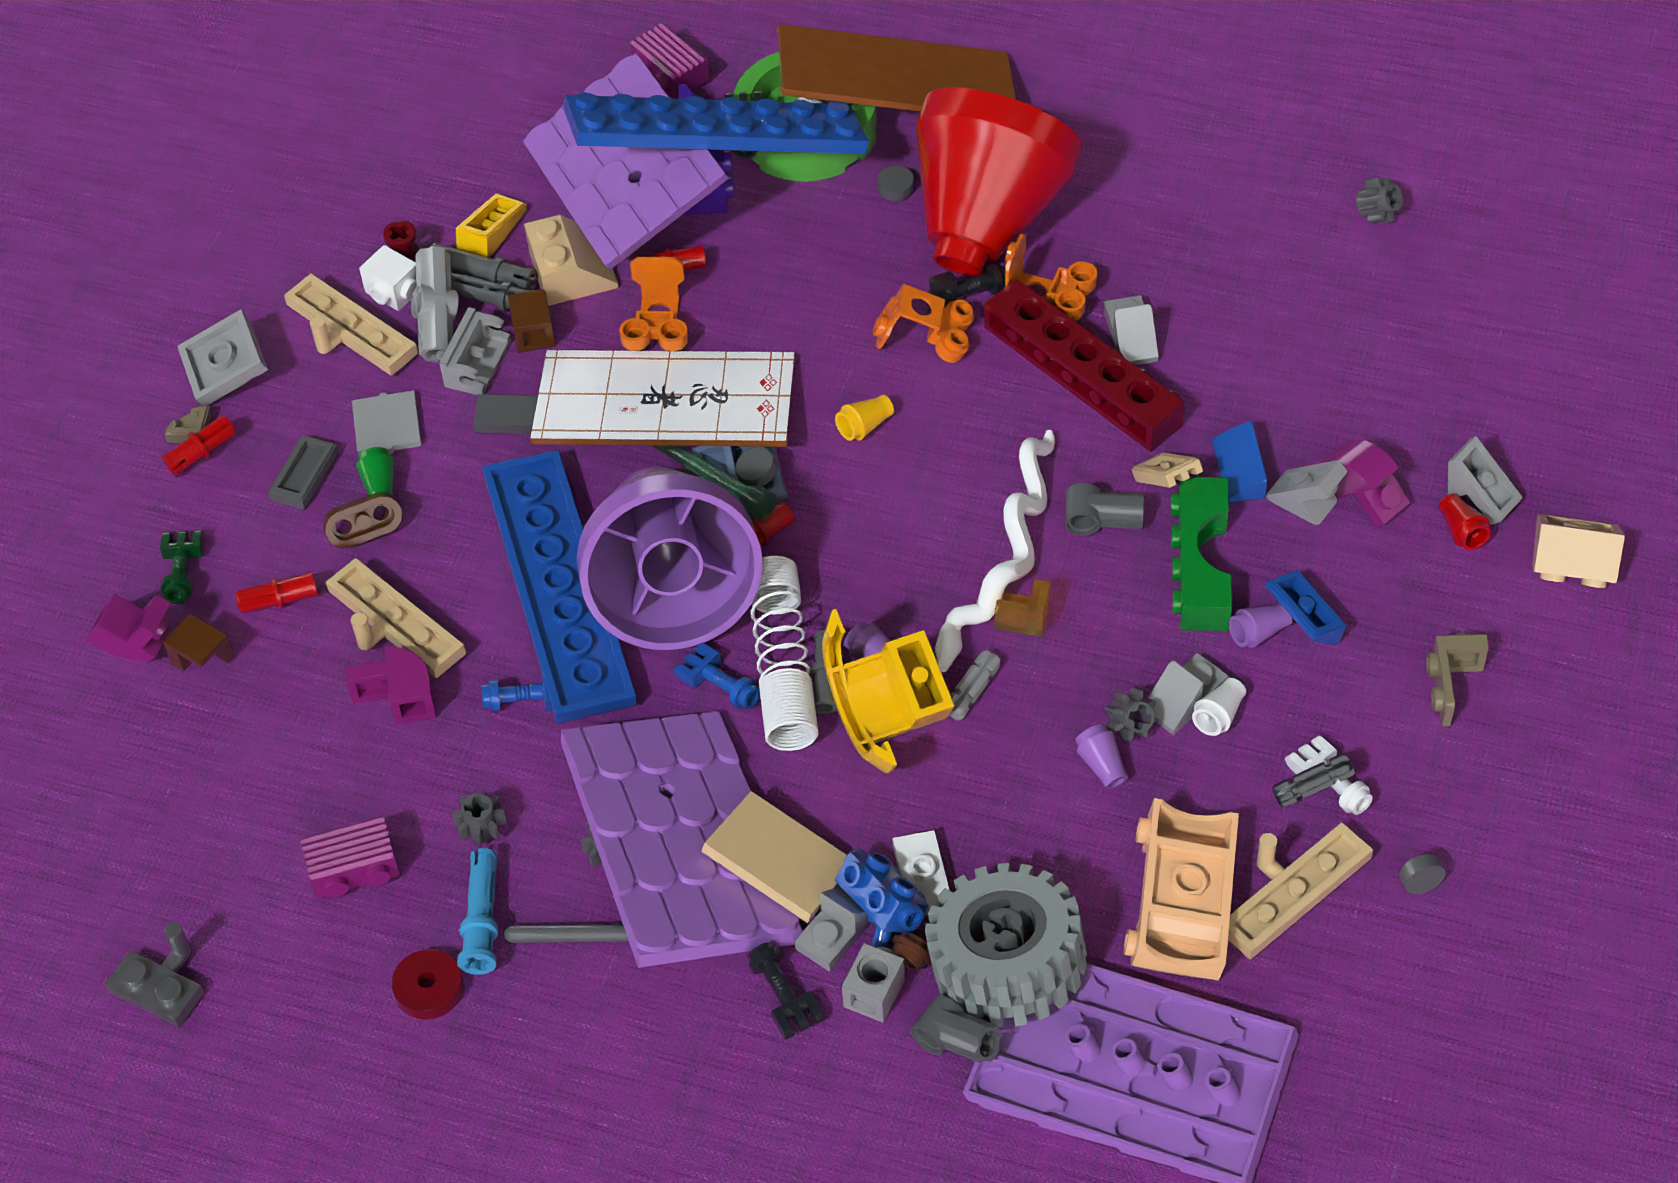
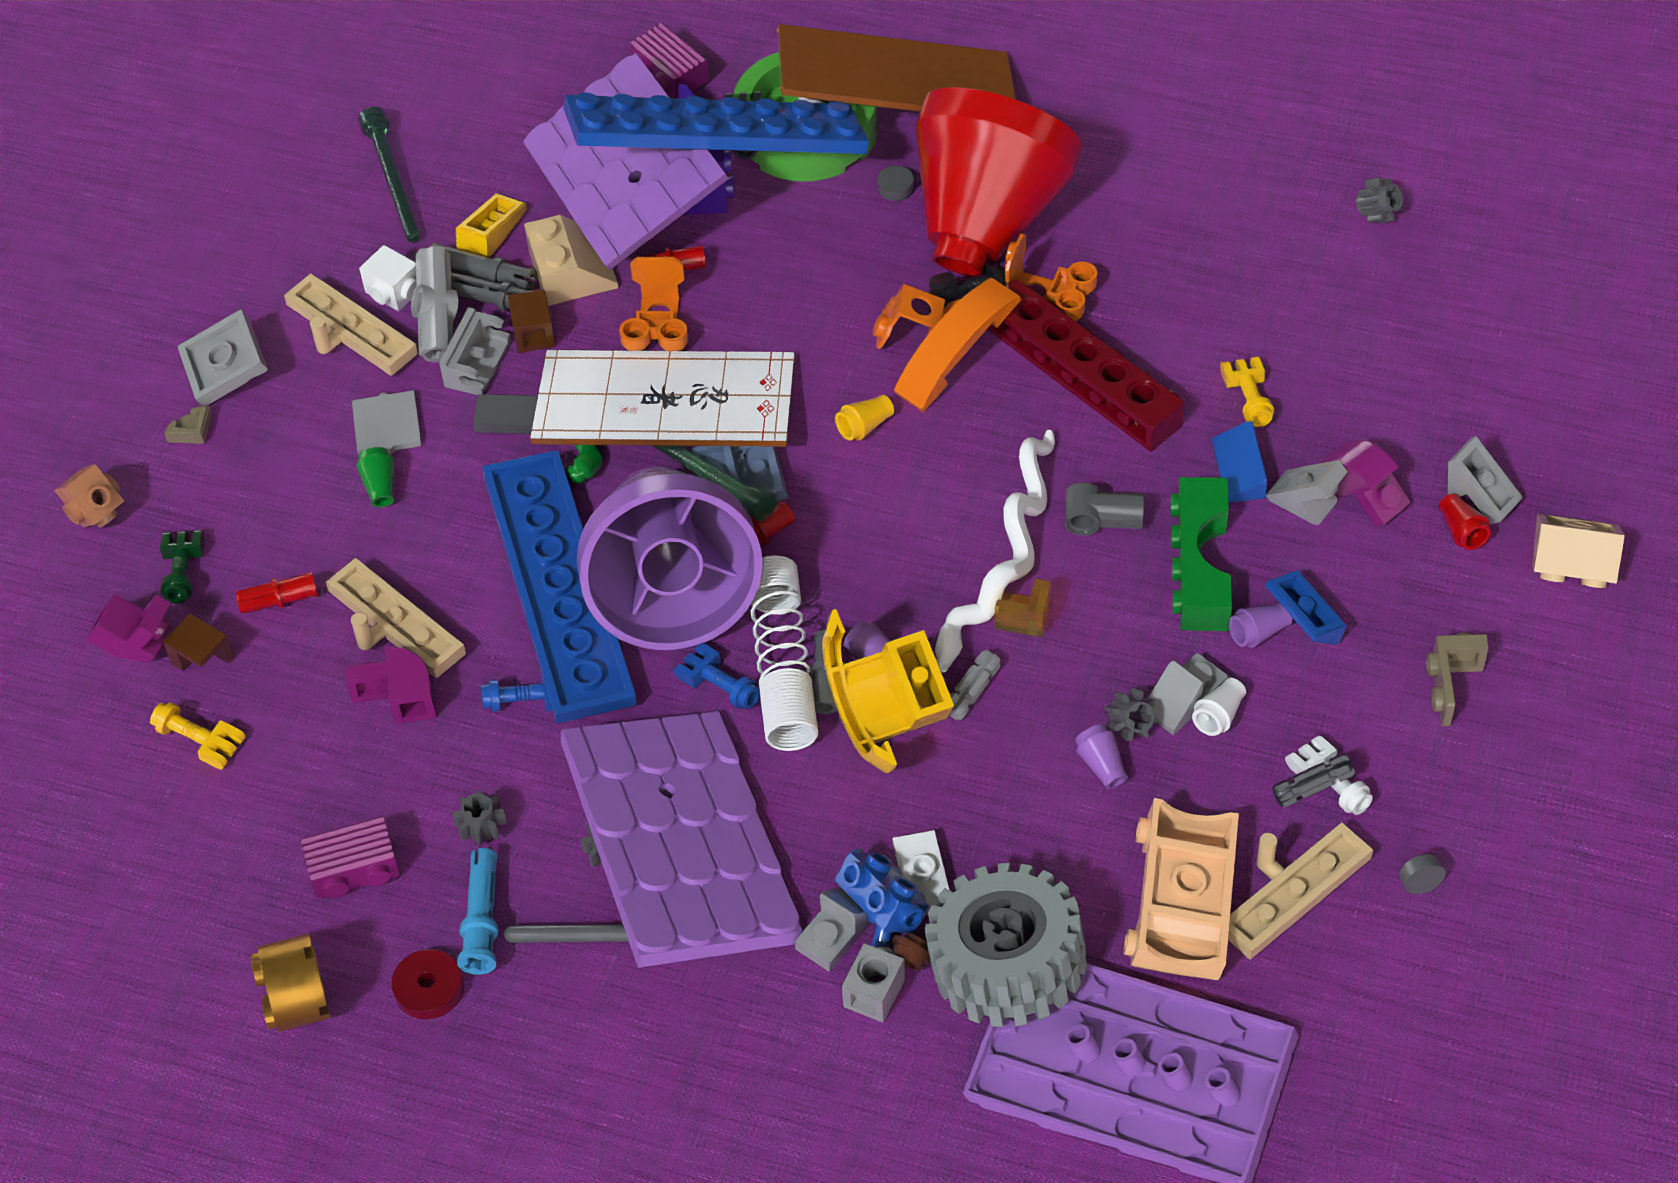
(90, 497): none -> nougat brick
(157, 986): flat silver plate -> none
(168, 718): none -> yellow hinge
(198, 445): red axle -> none
(291, 983): none -> pearl gold brick
(303, 472): dark grey tile -> none
(362, 523): reddish brown plate -> none
(375, 126): none -> piece
(401, 238): dark red bush -> none
(585, 464): none -> green arm
(756, 466): dark grey tile -> none
(765, 960): black hinge -> none
(776, 855): tan tile -> none
(949, 1028): dark grey piece -> none
(951, 339): none -> orange slope
(1132, 329): light grey slope -> none
(1172, 468): tan tile -> none
(1258, 408): none -> yellow hinge

